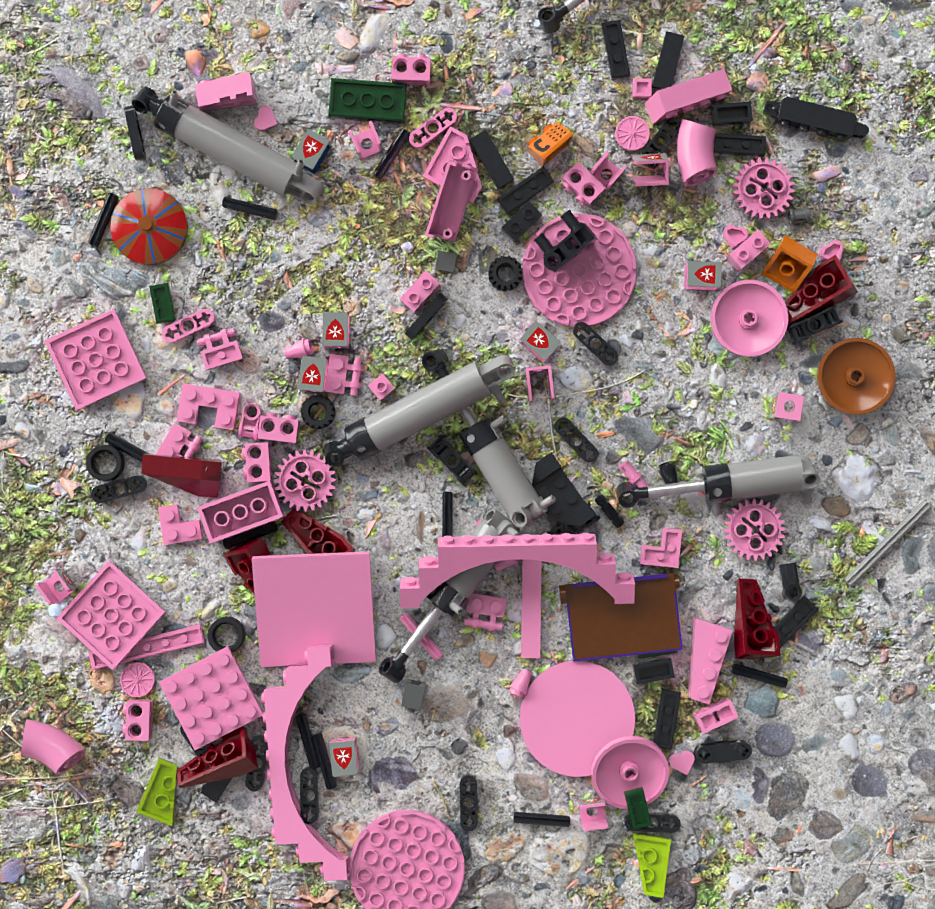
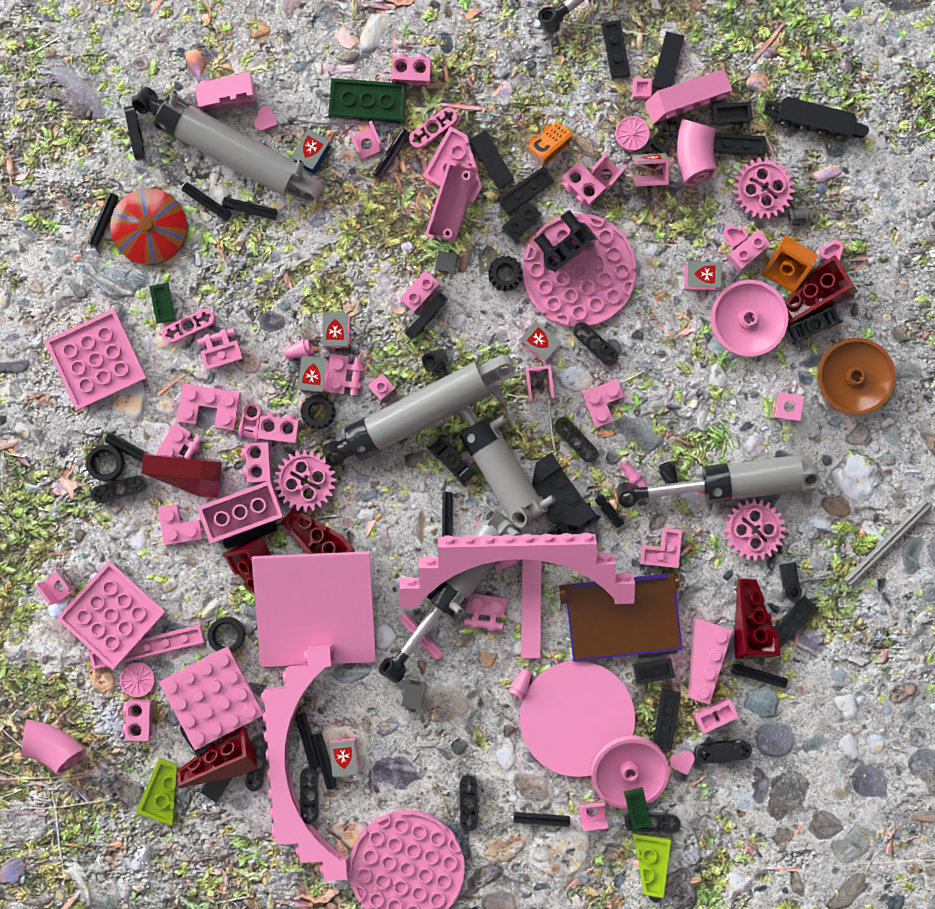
(206, 201): none -> black axle
(597, 399): none -> bright pink plate

